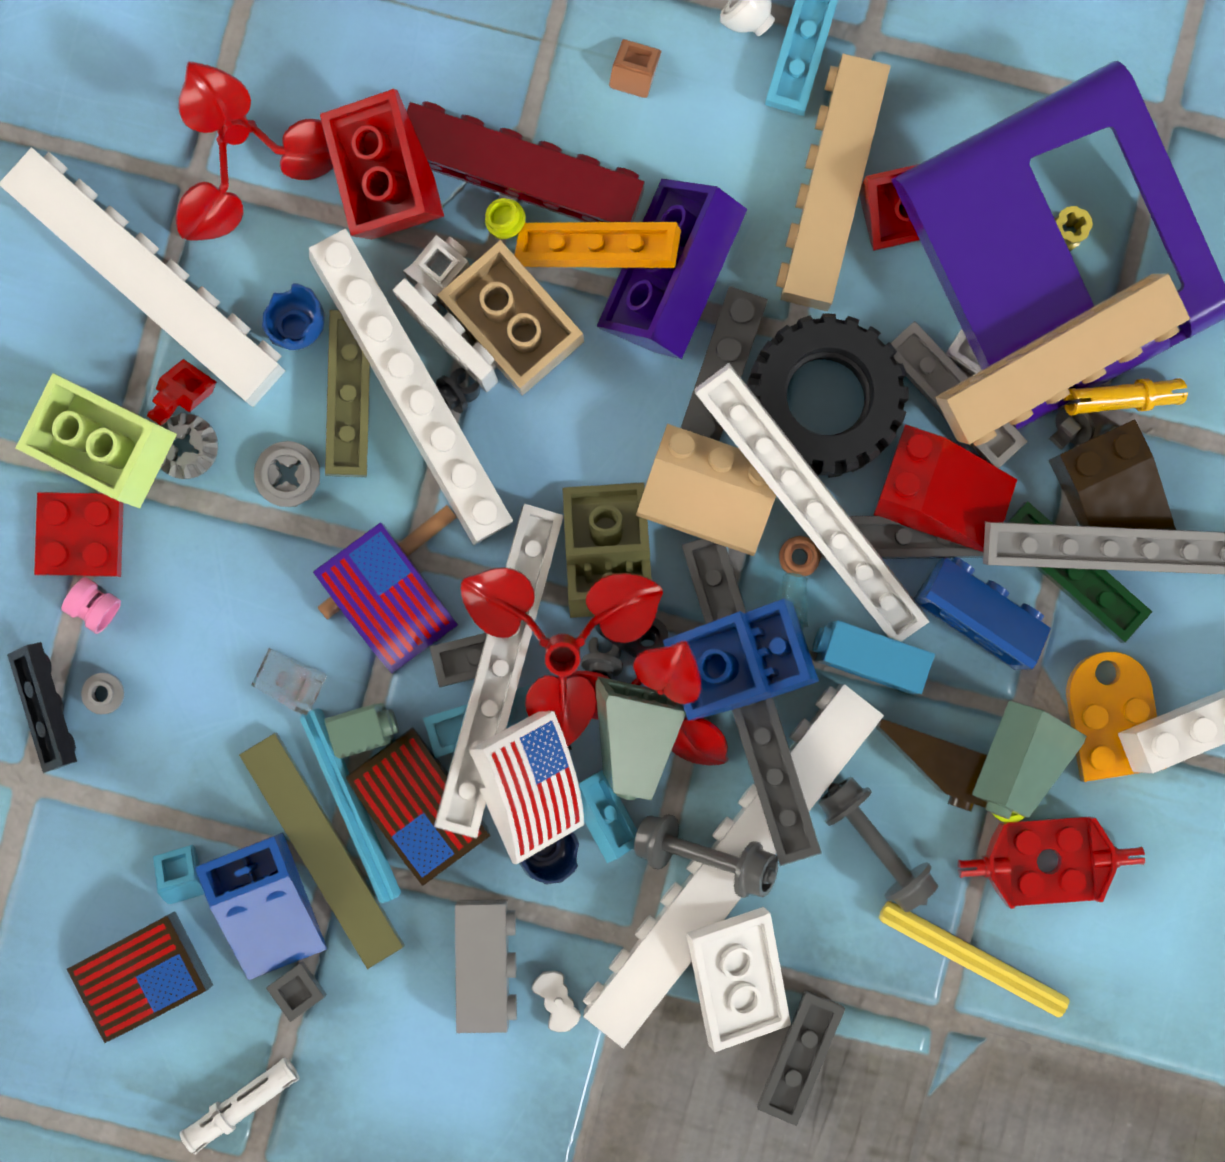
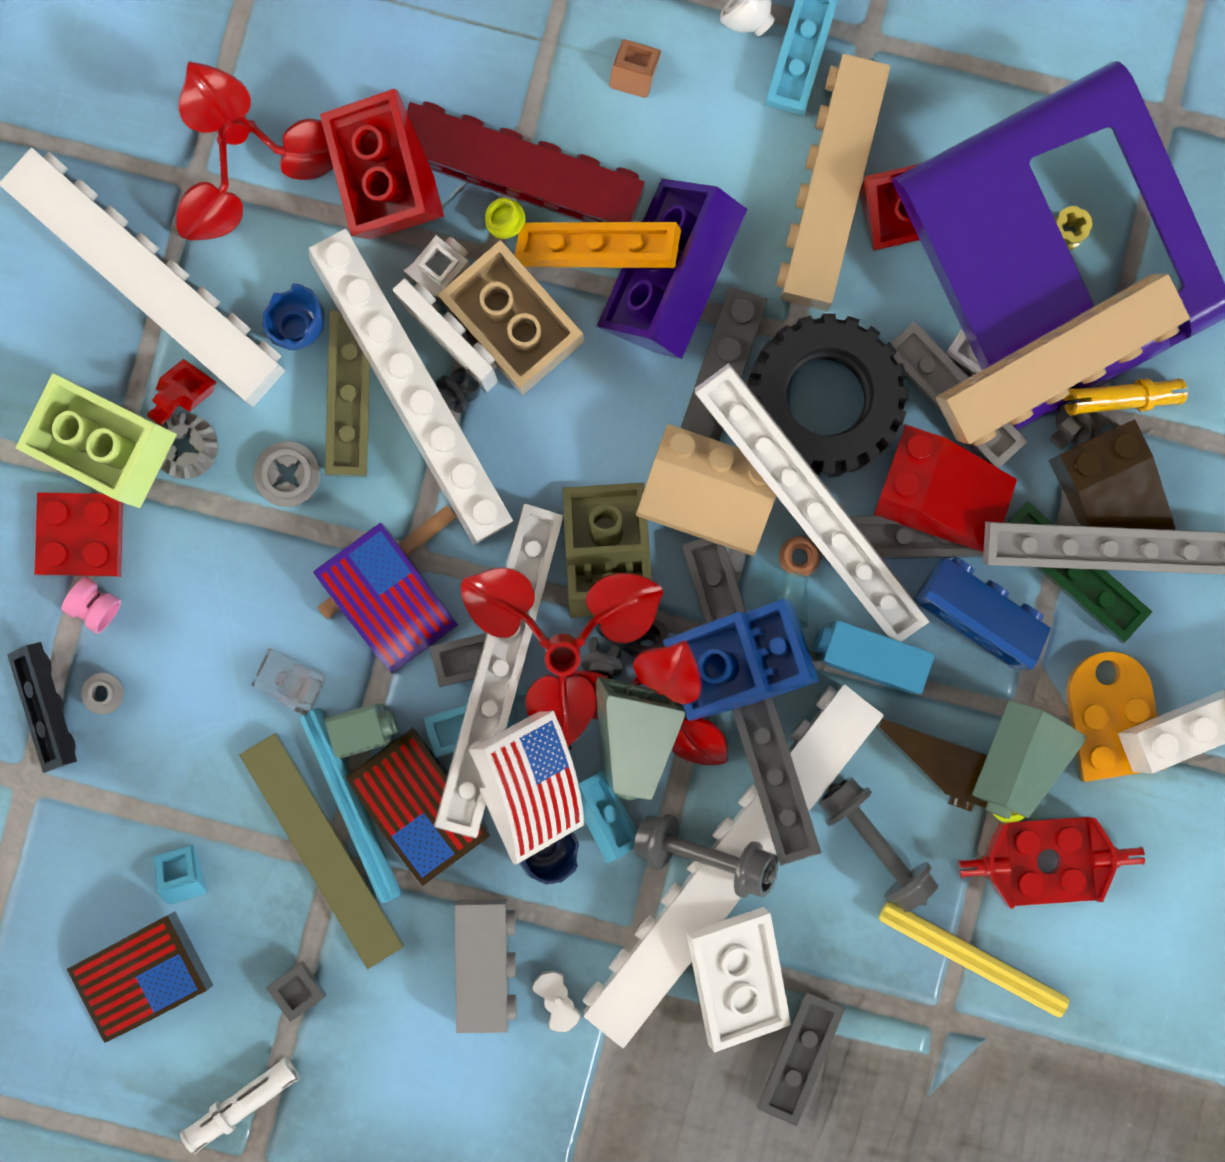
(262, 906): slope -> none

